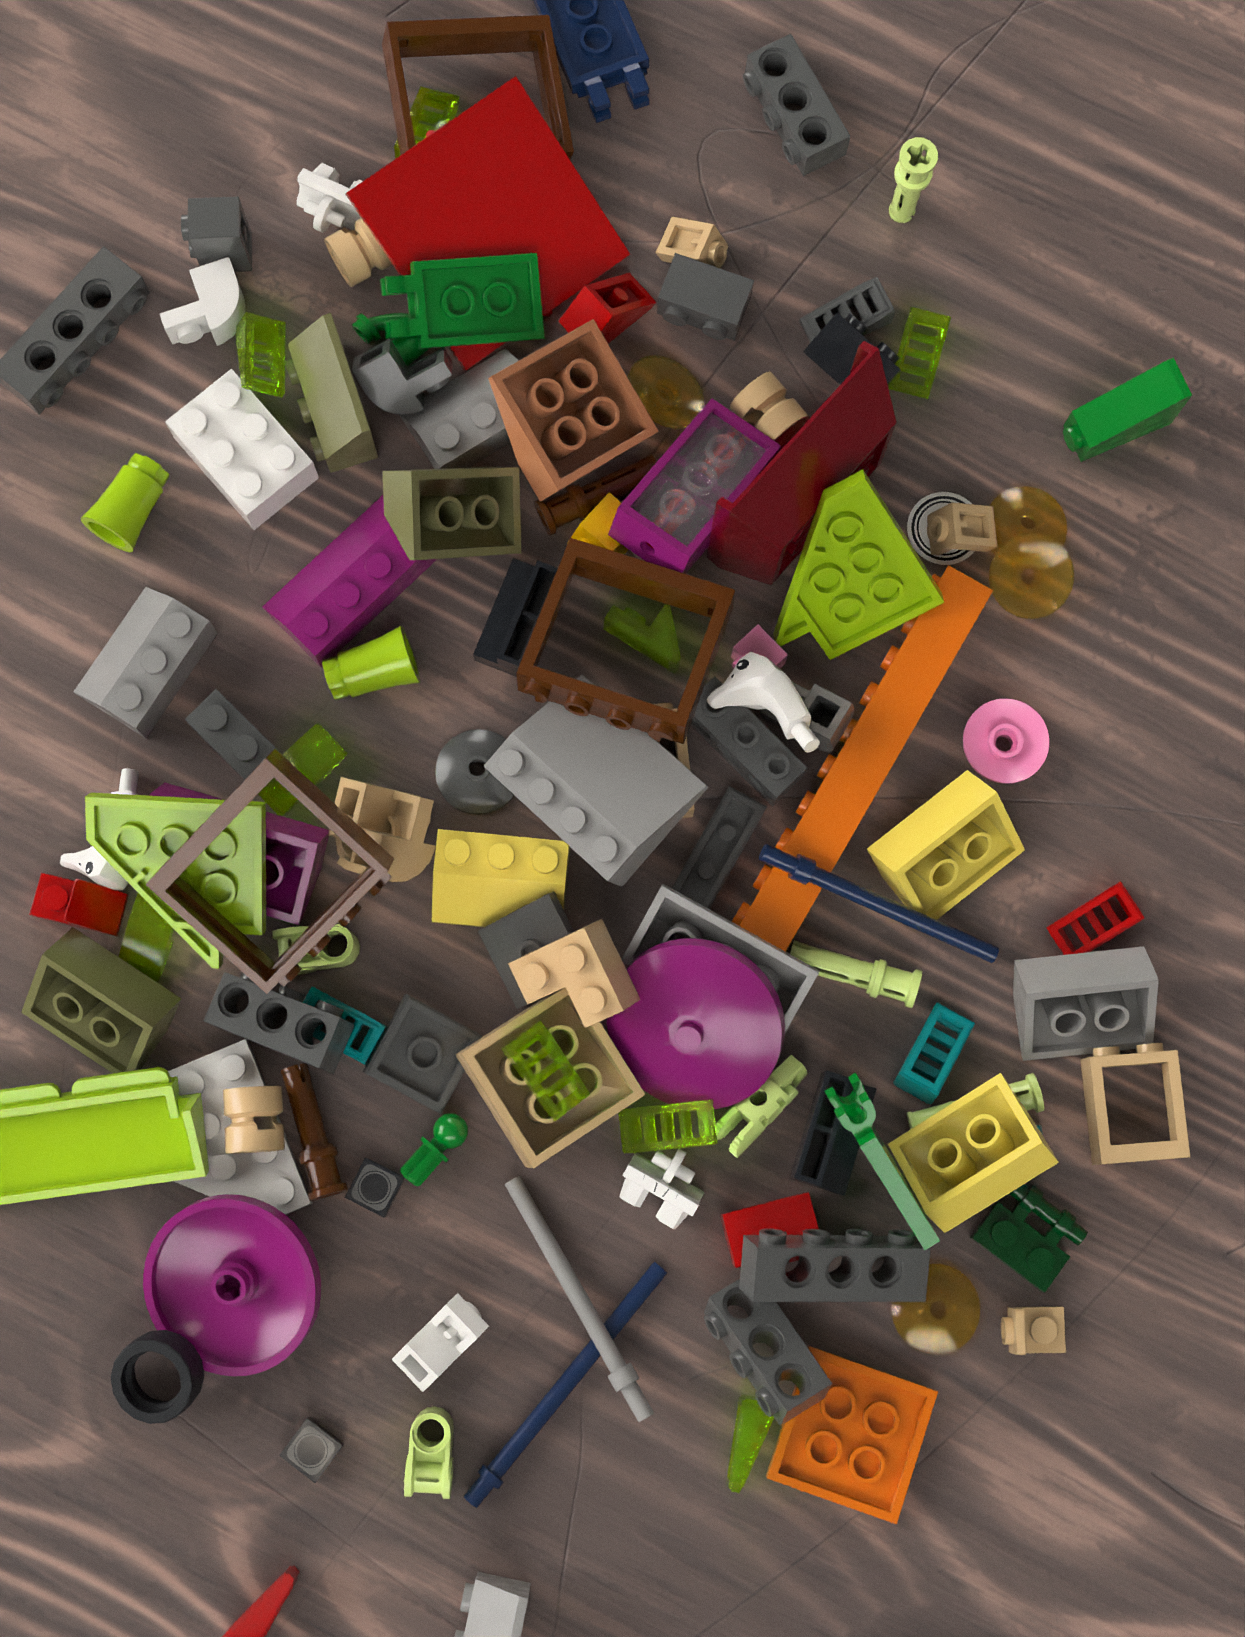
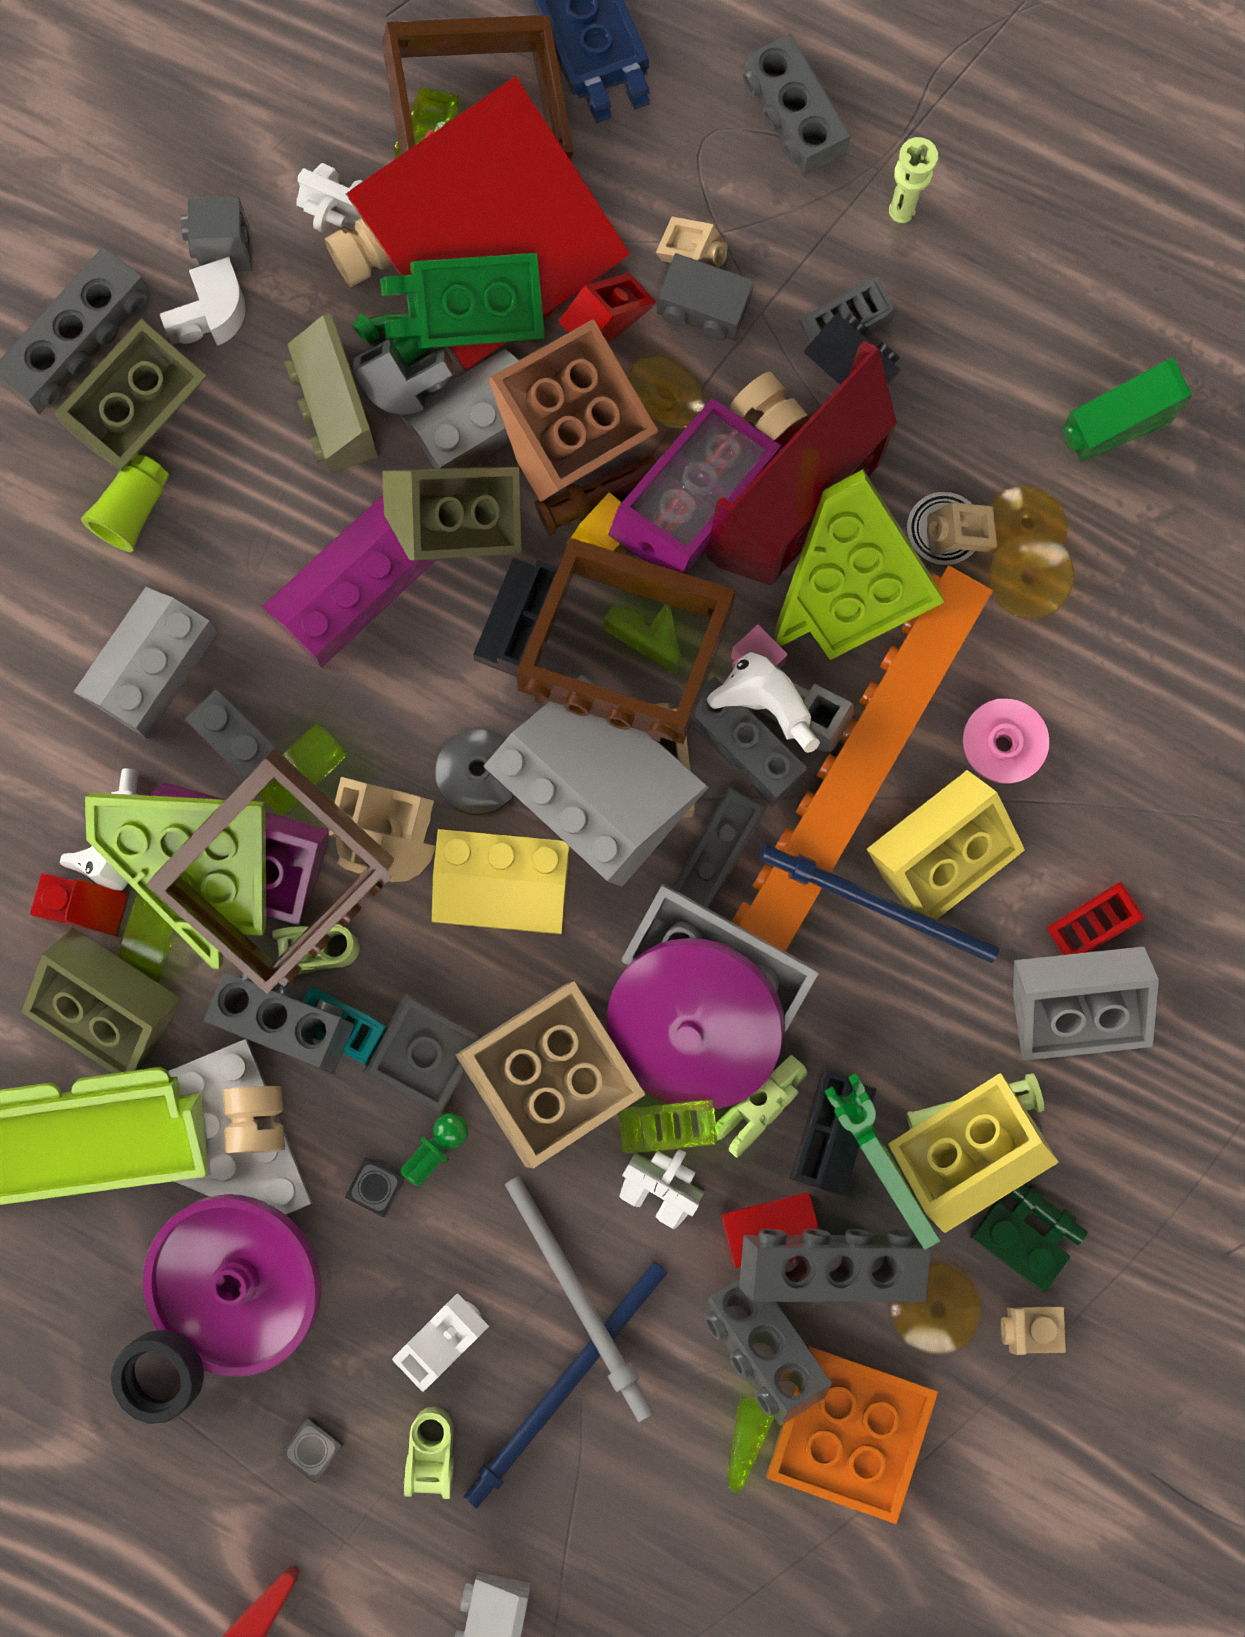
(129, 395): none -> olive slope
(242, 449): white brick -> none
(268, 331): clear neon green slope -> none
(317, 1152): reddish brown pin -> none
(372, 666): lime plant -> none
(523, 933): dark grey plate -> none
(523, 1041): clear neon green slope -> none
(586, 966): tan brick -> none
(874, 977): yellowish green pin -> none
(916, 1084): teal slope -> none
(927, 319): clear neon green slope -> none
(1101, 1149): tan window -> none

